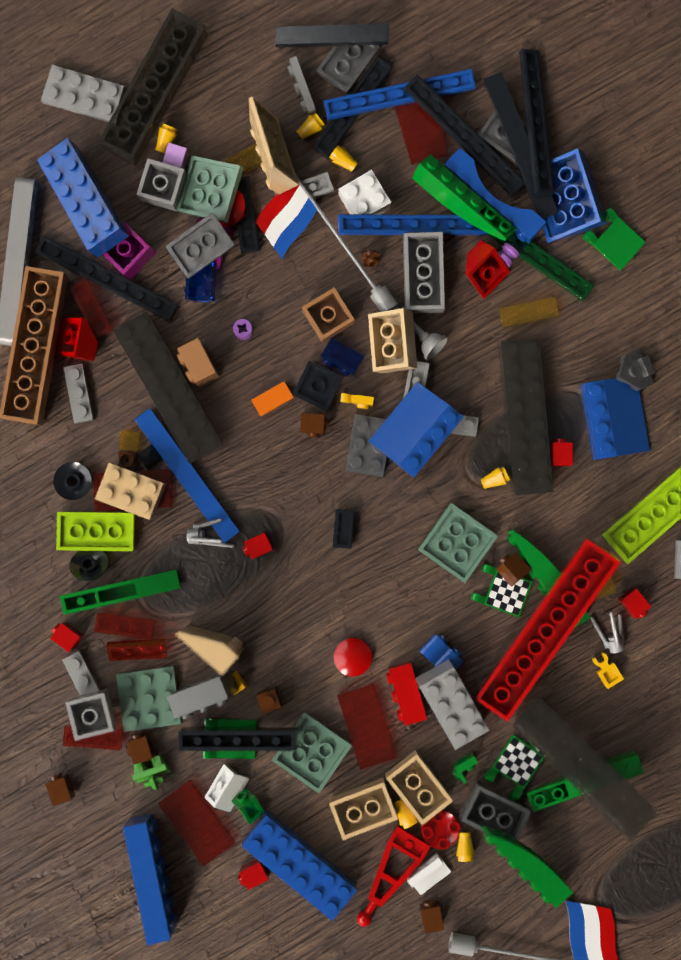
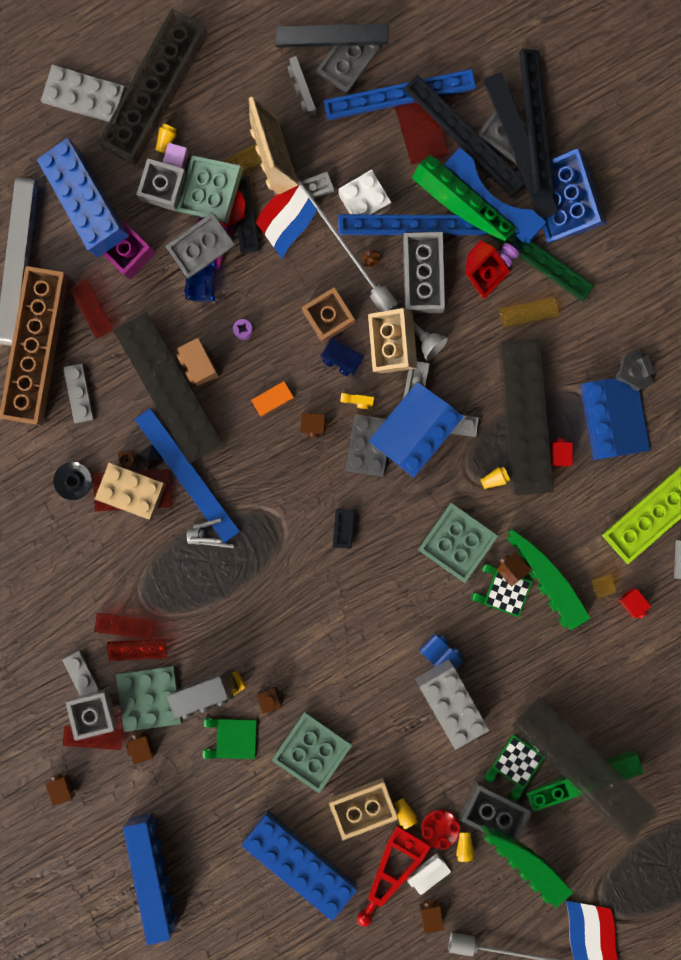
(66, 636): red brick -> none
(76, 340): red slope -> none
(83, 560): black dish -> none
(95, 531): lime plate -> none
(106, 278): black tile -> none
(120, 592): green slope -> none
(129, 440): clear yellow tile -> none
(142, 774): bright green hips -> none
(196, 823): clear red tile -> none
(213, 647): tan slope -> none
(225, 788): white panel -> none
(238, 739): black brick -> none
(248, 806): green bracket -> none
(253, 874): red brick -> none
(257, 546): red brick -> none
(311, 126): yellow cone -> none
(317, 386): black plate -> none
(339, 127): black tile -> none
(342, 158): yellow cone -> none
(352, 657): red dish -> none
(366, 726): clear red tile -> none
(406, 693): red brick -> none
(418, 787): tan brick -> none
(465, 764): green bracket -> none
(547, 629): red brick -> none
(609, 672): yellow plate -> none
(616, 641): light grey plant -> none
(618, 241): green flag -> none

